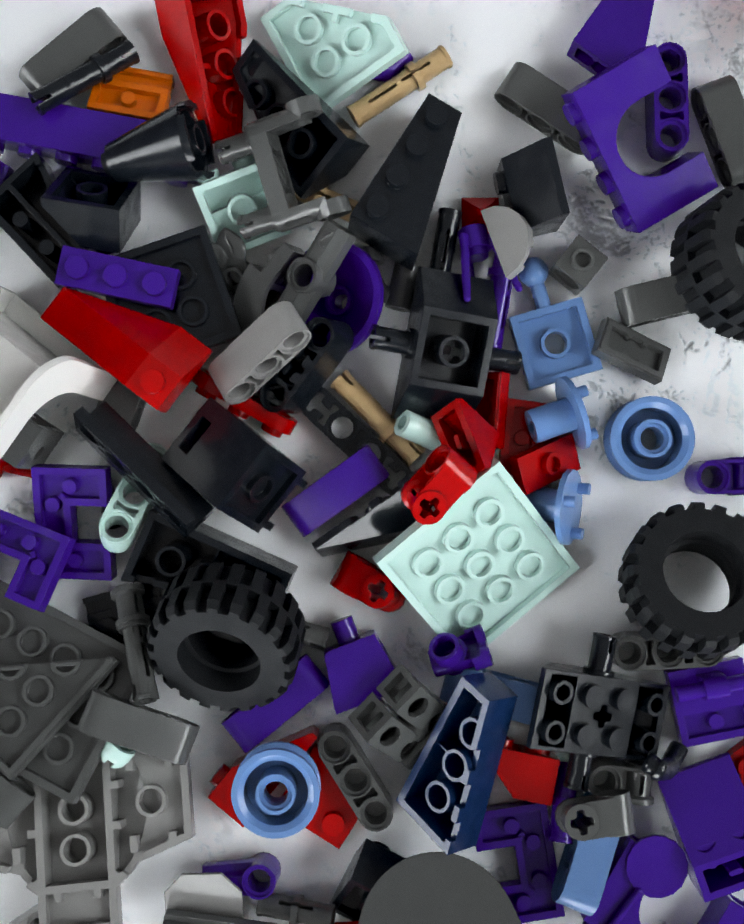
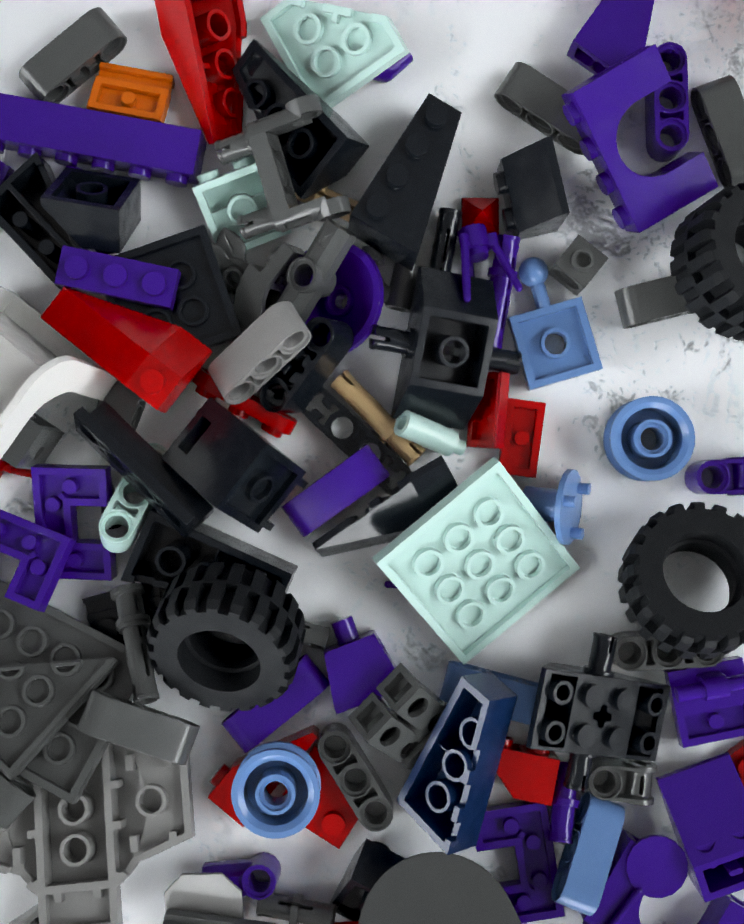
(98, 69): black pin -> none
(116, 754): light aqua hinge -> none
(162, 149): black cone -> none
(364, 582): red piece -> none
(412, 78): tan pin -> none
(440, 483): red piece -> none
(455, 654): dark purple plate -> none
(467, 433): red slope -> none
(510, 237): light grey tile -> none
(544, 463): red plate -> none
(562, 416): medium blue piece -> none
(604, 815): dark grey piece -> none
(631, 351): dark grey plate -> none
(668, 765): black arm -> none

